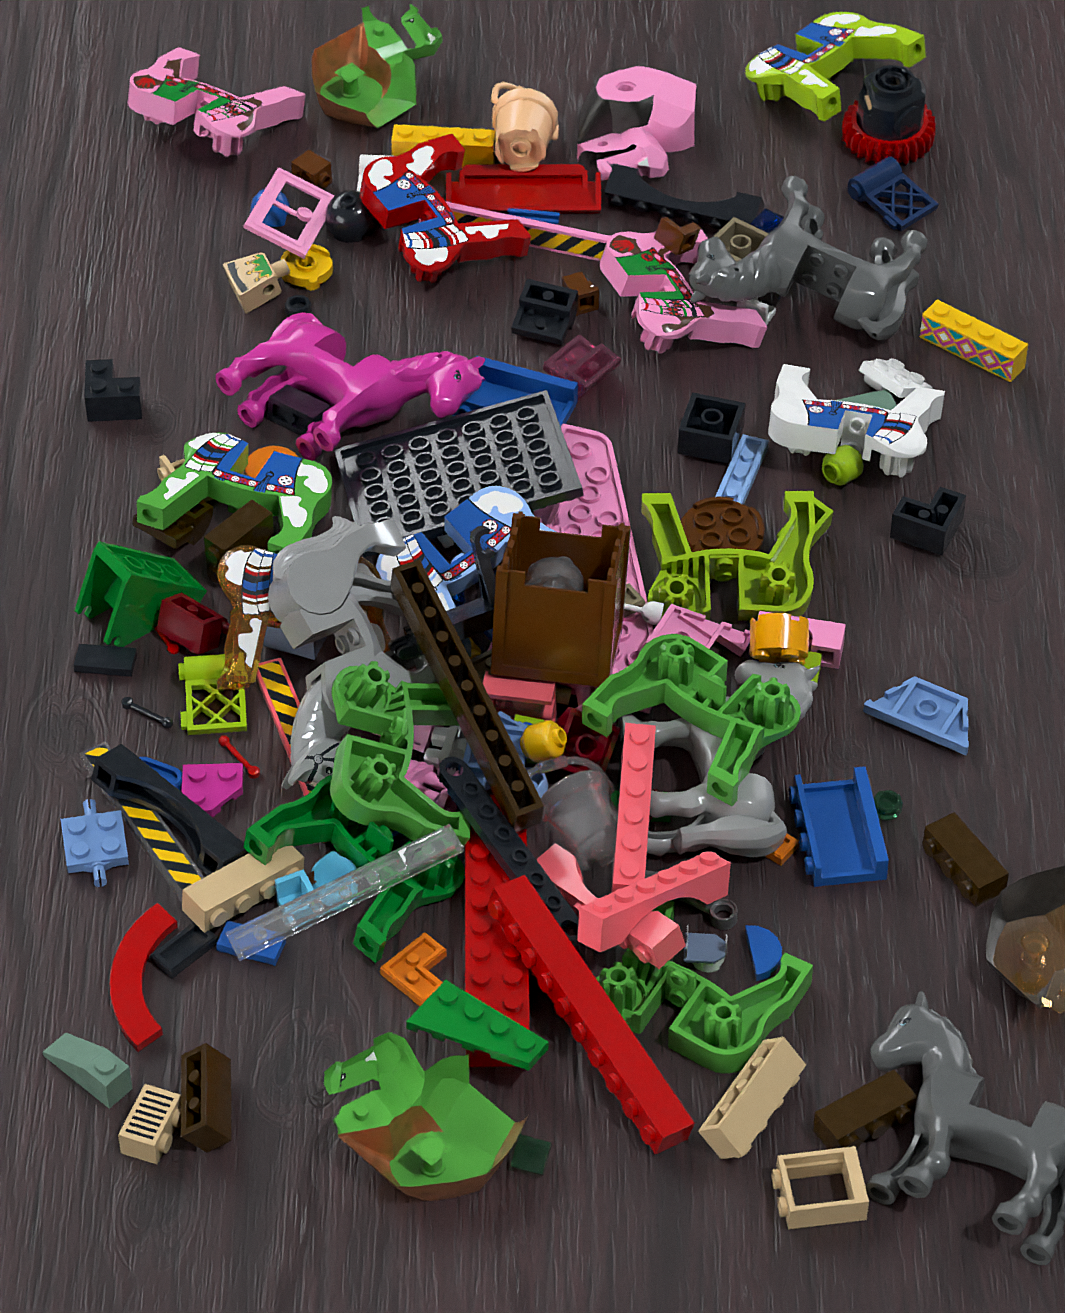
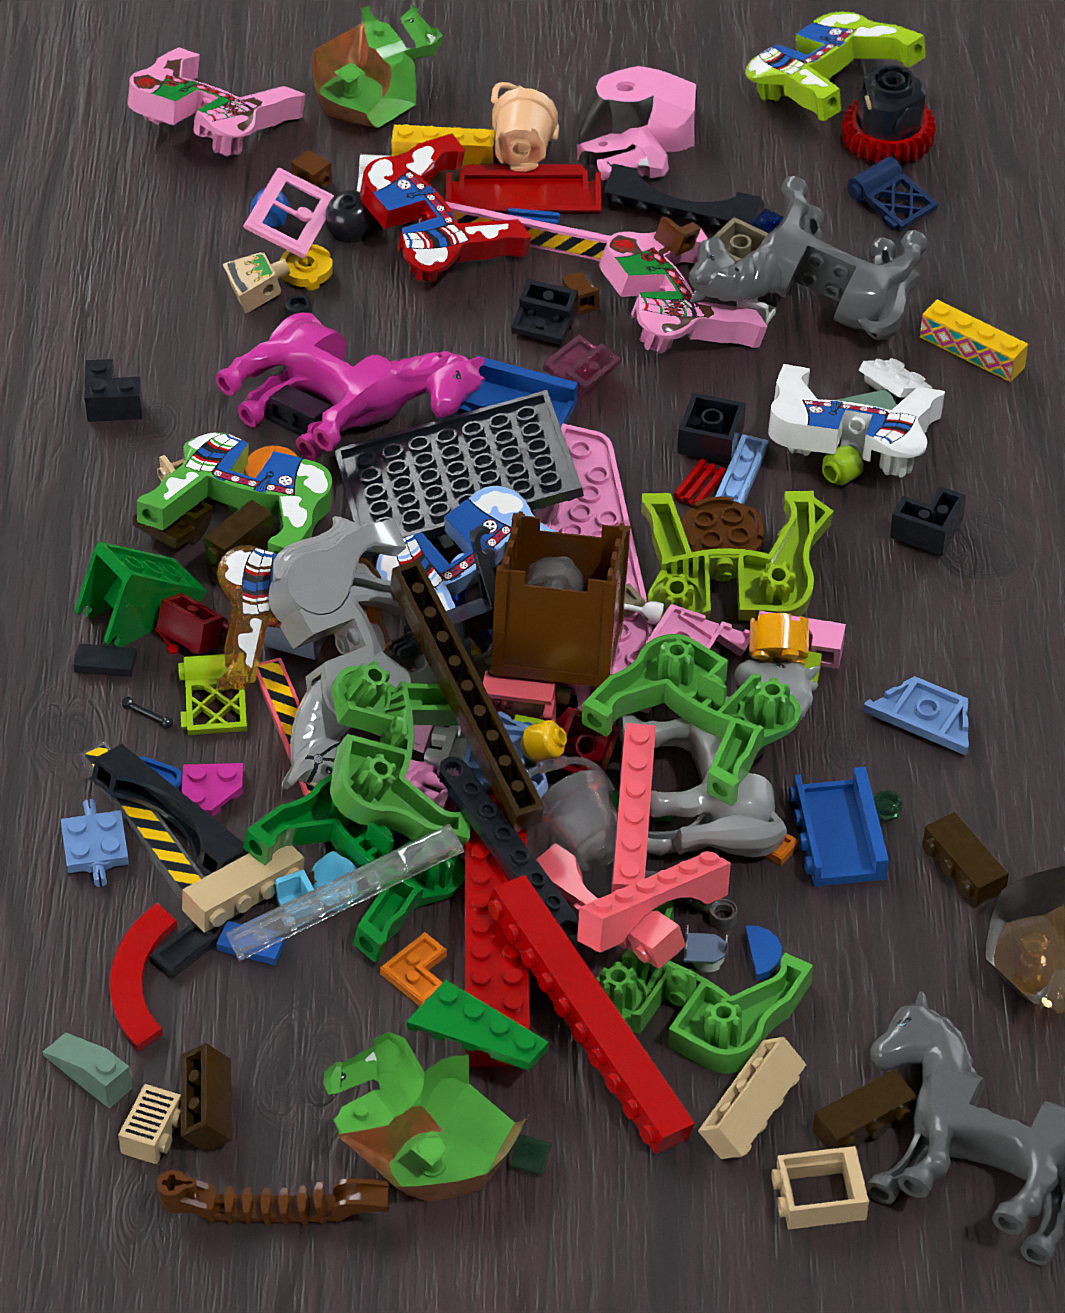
(253, 771): red hinge -> none
(349, 1197): none -> reddish brown piece
(700, 468): none -> red tile

